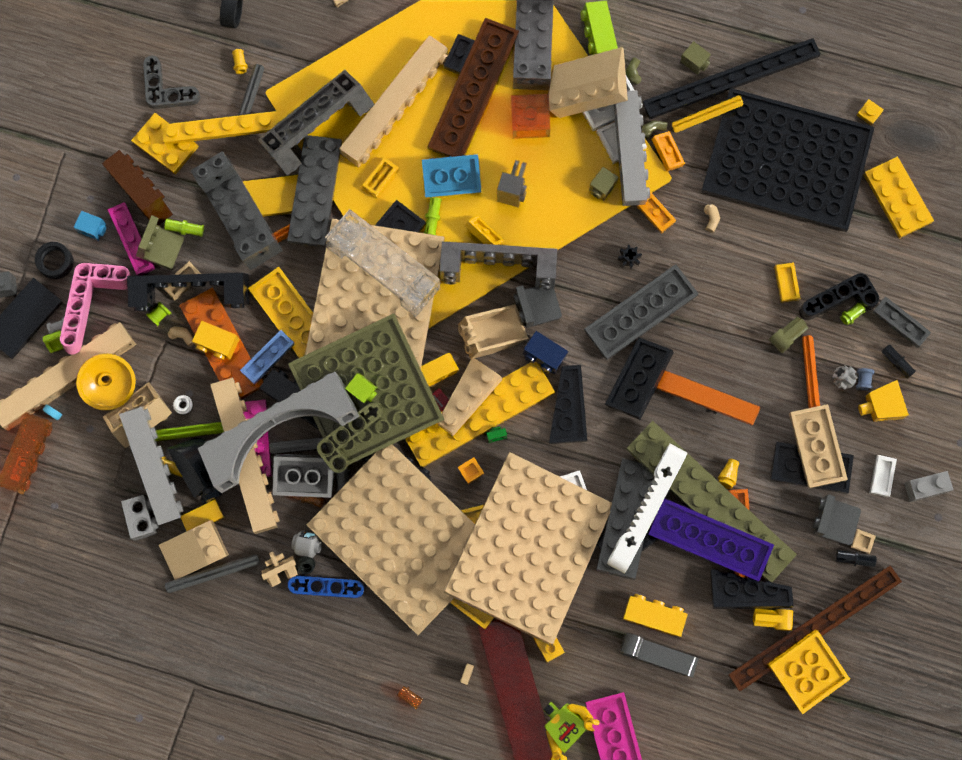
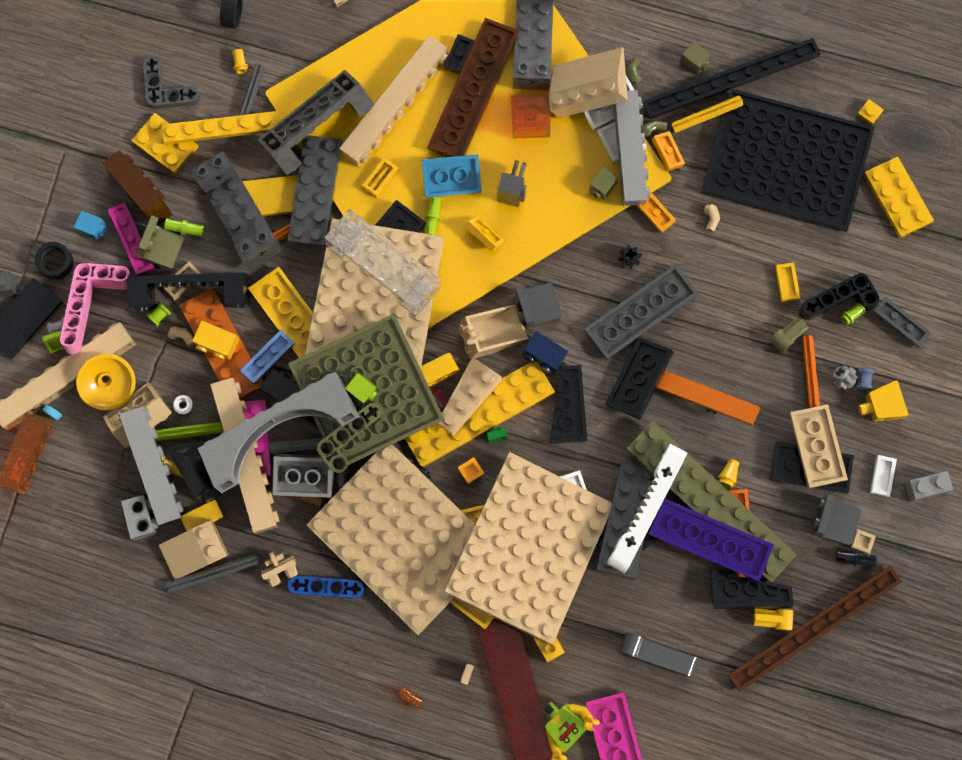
(305, 565): pearl dark grey plate -> none
(306, 544): light grey head -> none
(454, 252): flat silver plate -> none
(598, 27): lime brick -> none
(655, 615): yellow brick -> none
(809, 671): yellow plate -> none
(898, 361): black axle -> none

